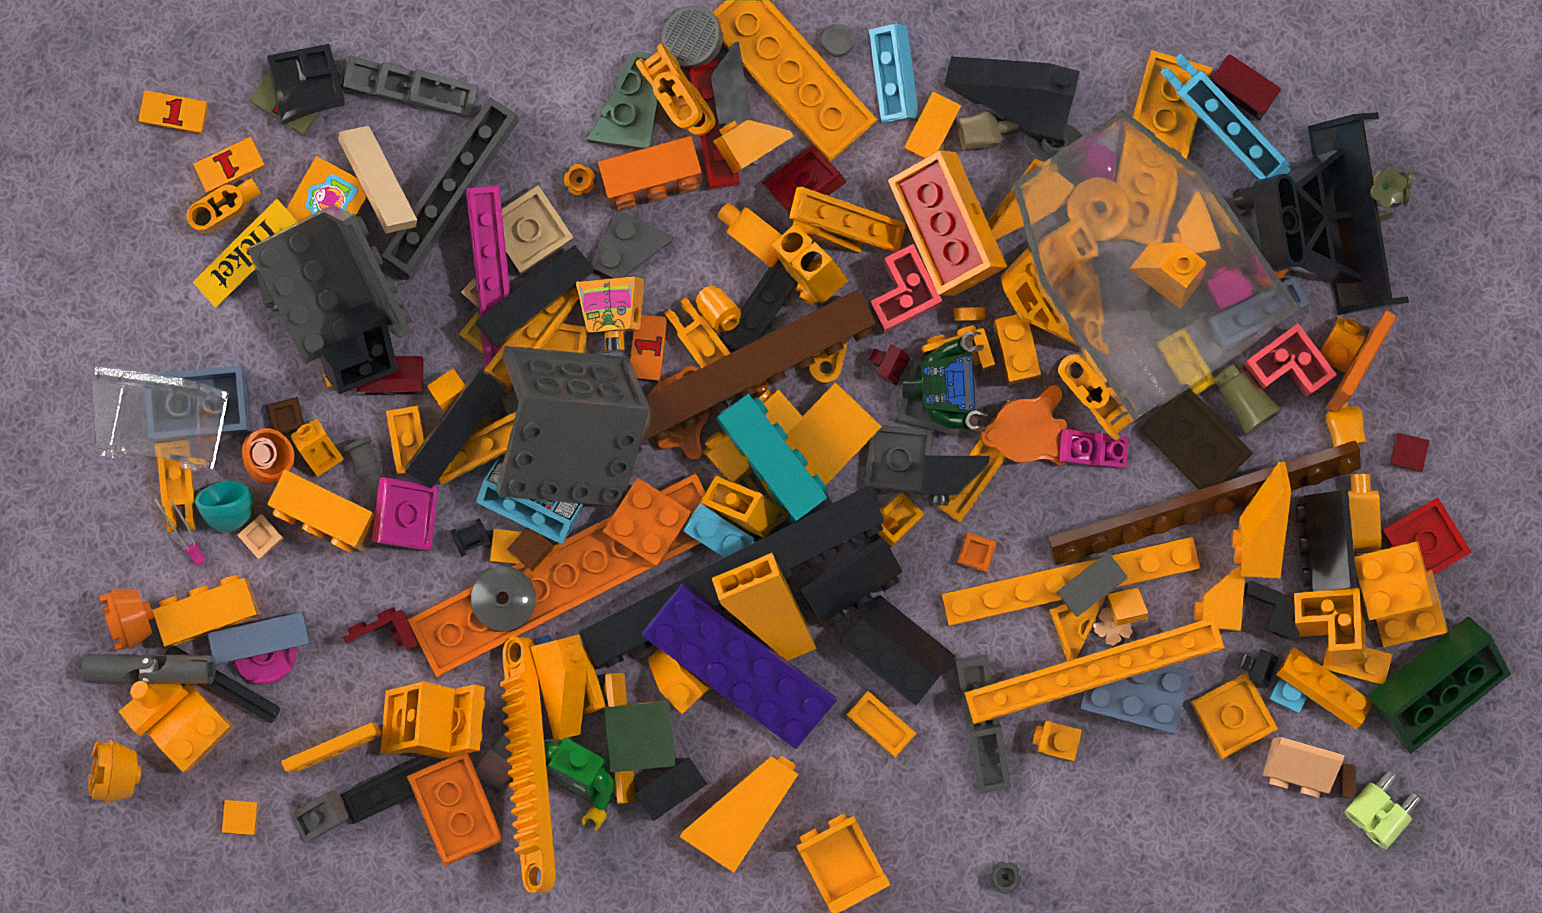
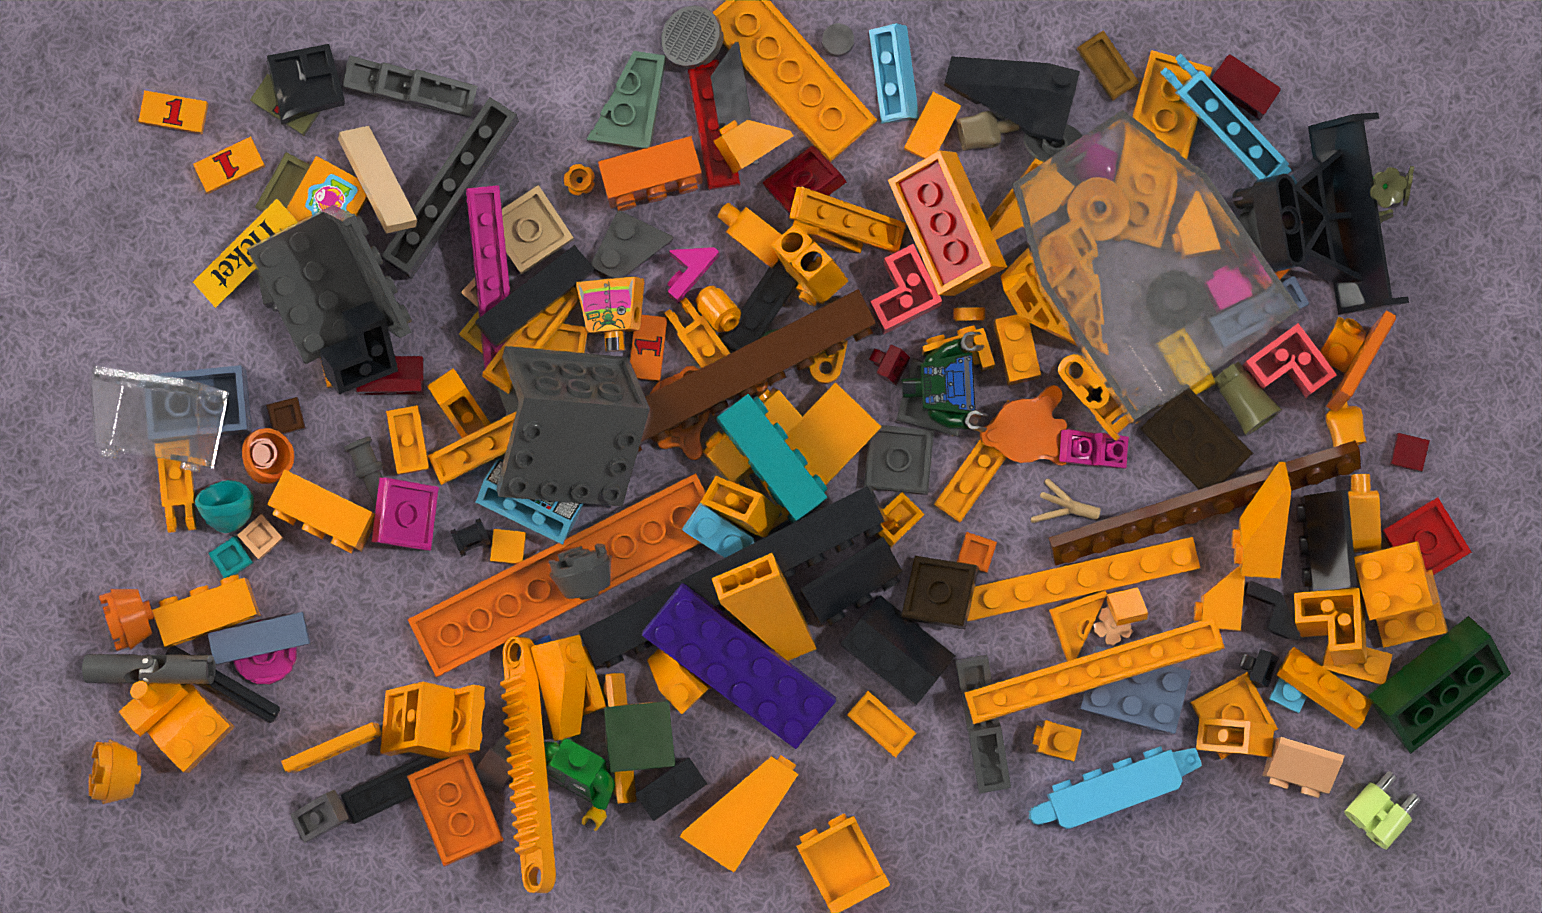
(193, 549): piece -> none
(230, 557): none -> teal tile
(240, 817): light orange tile -> none
(242, 193): light orange piece -> none
(283, 182): none -> olive tile
(316, 447): light orange bracket -> none
(402, 633): dark red bracket -> none
(455, 427): black tile -> none
(517, 609): dark grey dish -> none
(530, 548): reddish brown tile -> none
(582, 572): none -> dark grey cone
(647, 522): orange plate -> none
(675, 92): light orange piece -> none
(696, 262): none -> dark pink slope
(940, 592): none -> dark brown tile
(949, 476): black slope -> none
(999, 870): dark grey plate -> none
(1070, 506): none -> tan plant
(1092, 584): dark grey tile -> none
(1107, 65): none -> pearl gold tile
(1116, 789): none -> medium azure hinge
(1170, 270): light orange slope -> none
(1235, 737): none -> light orange slope
(1347, 780): reddish brown tile -> none

